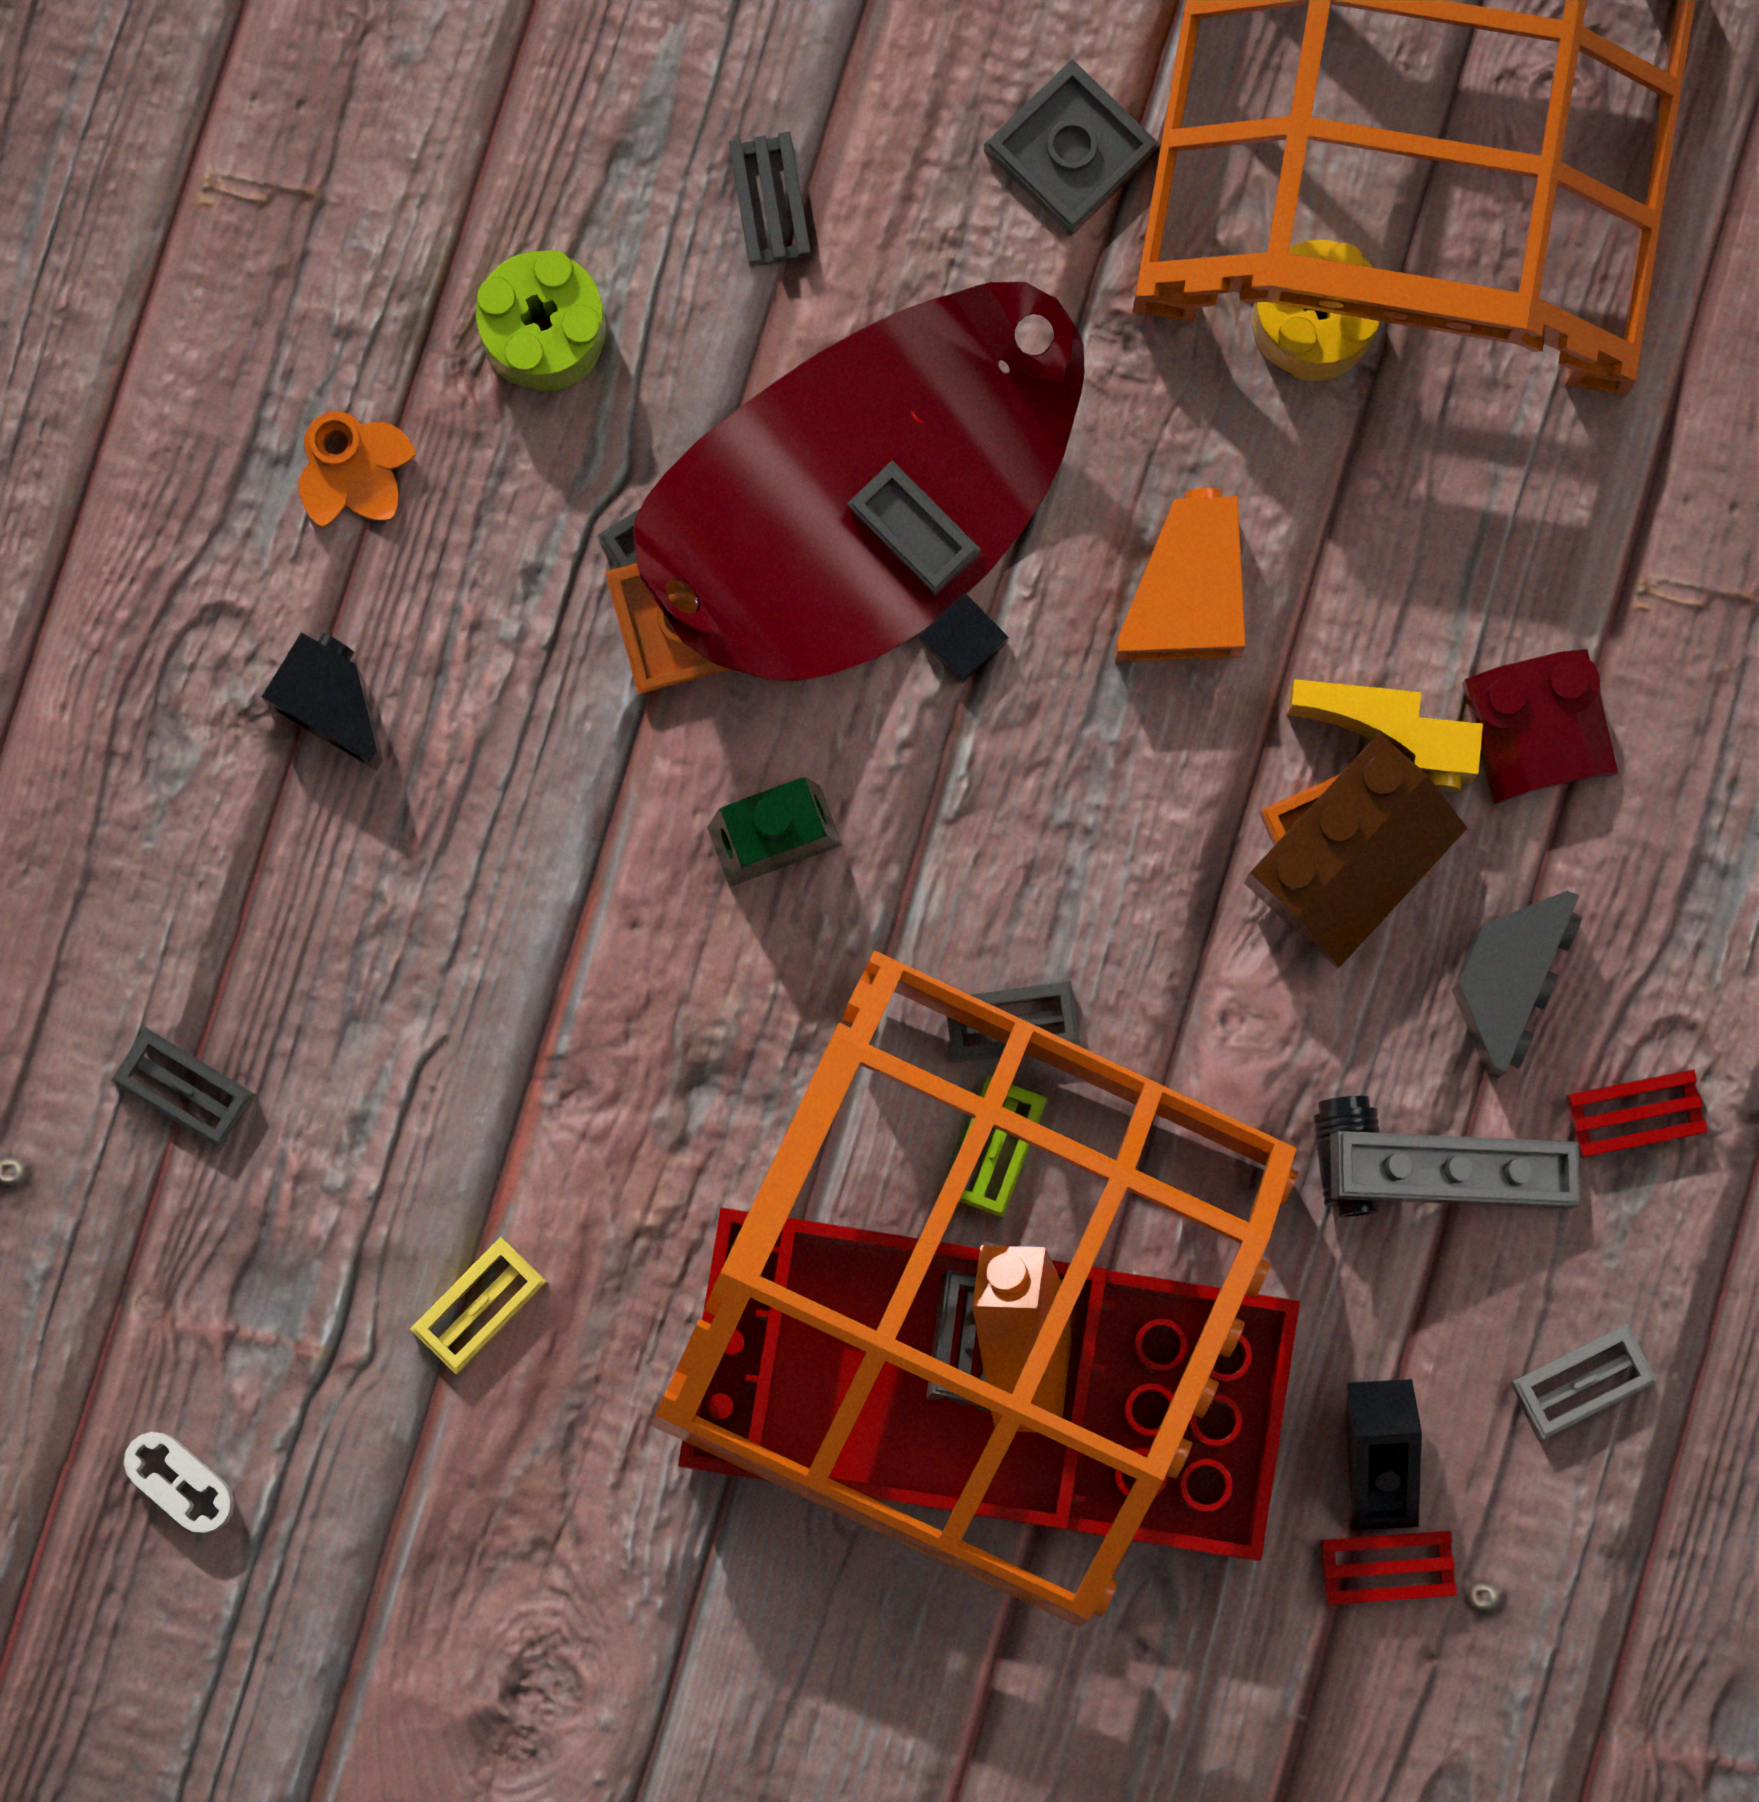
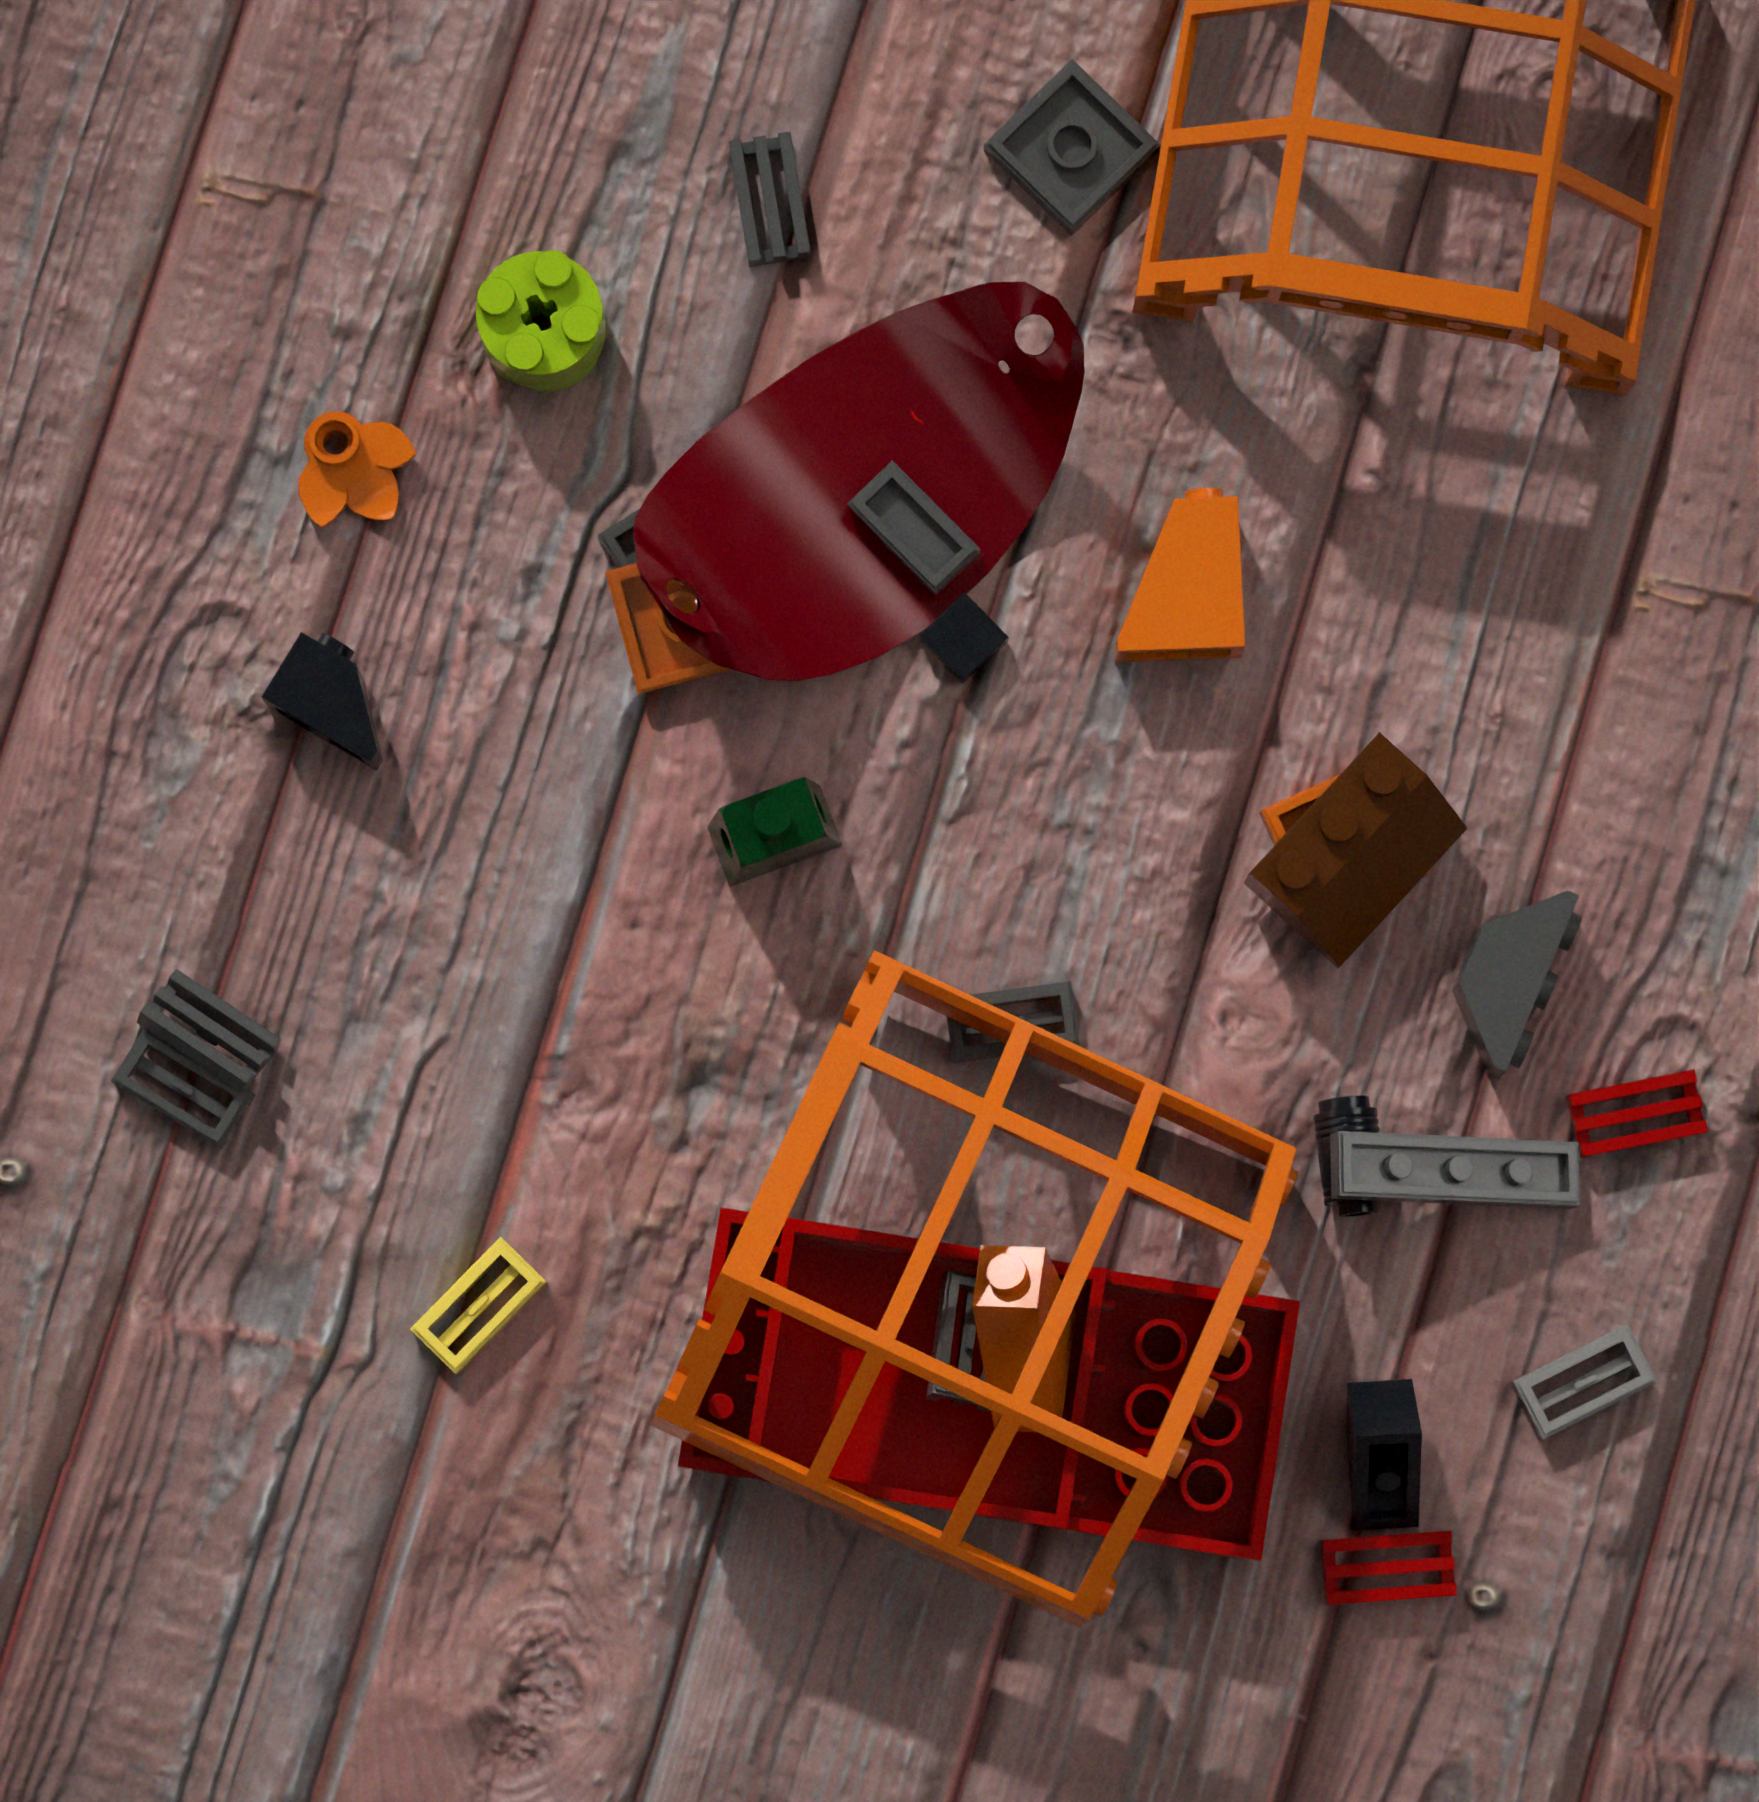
(168, 1494): white beam -> none
(215, 1023): none -> dark grey tile
(976, 1198): lime tile -> none
(1300, 341): yellow brick -> none
(1440, 748): yellow slope -> none
(1540, 723): dark red slope -> none

